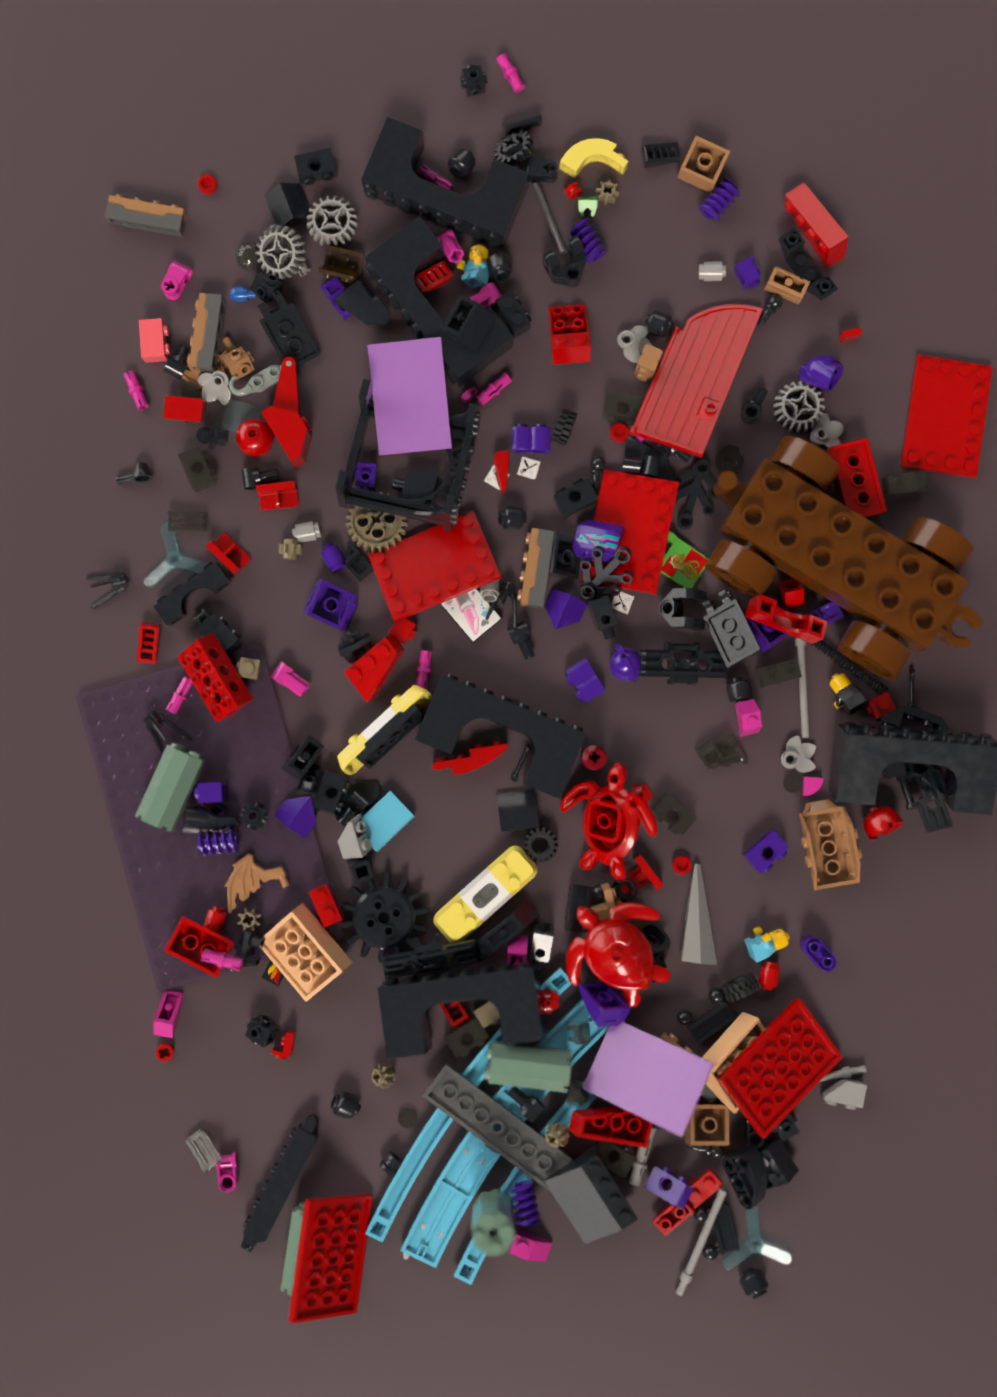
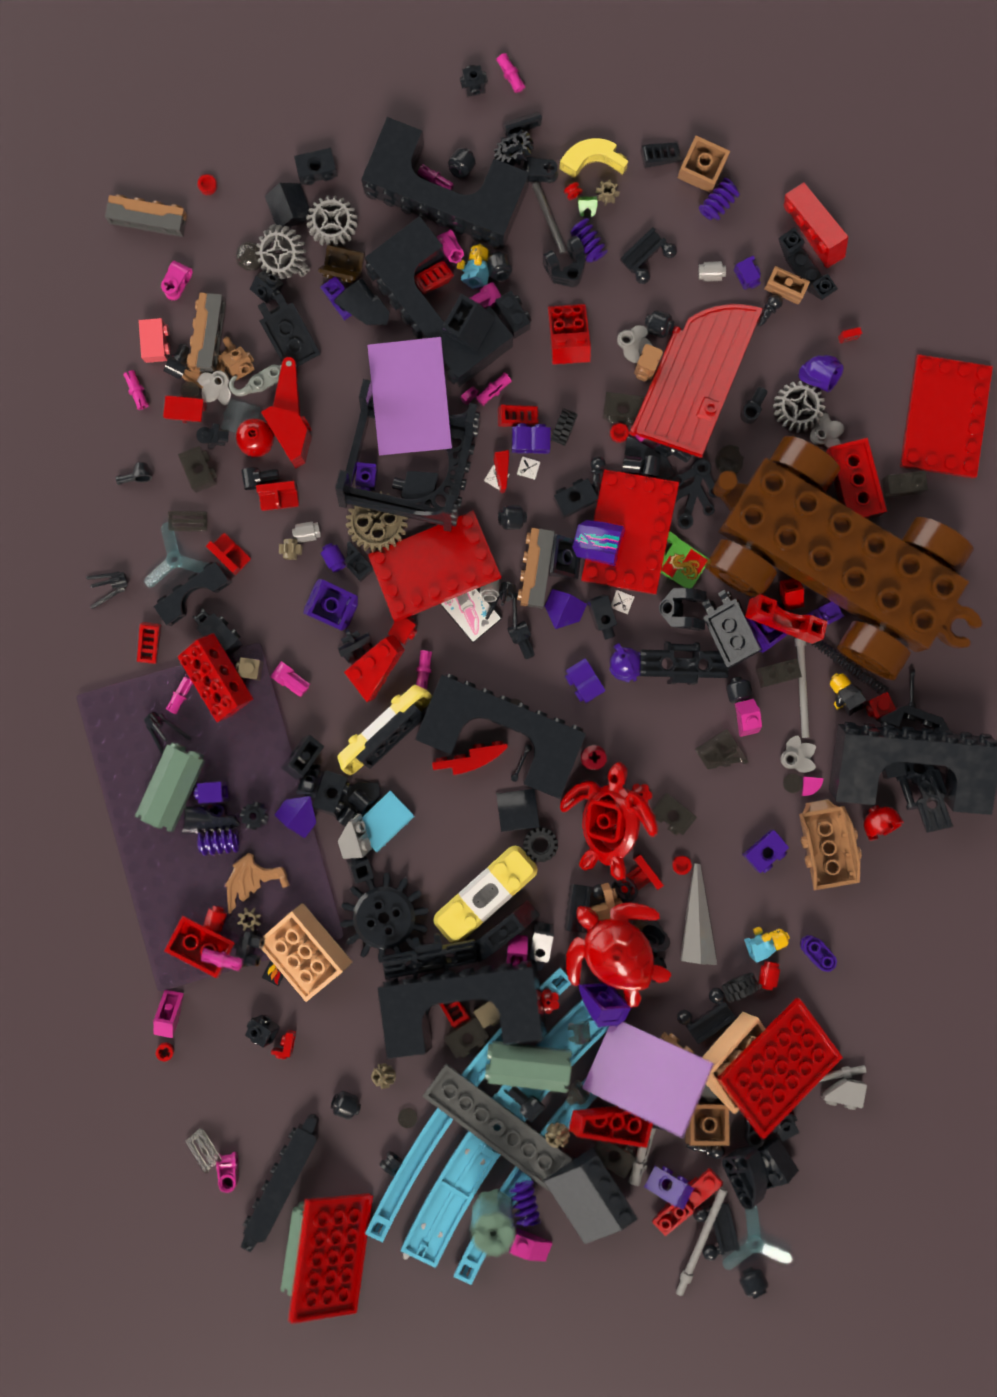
(241, 294): blue cylinder -> none
(326, 905): red brick -> none
(502, 422): none -> red slope
(604, 575): black plant -> none
(643, 250): none -> black gear

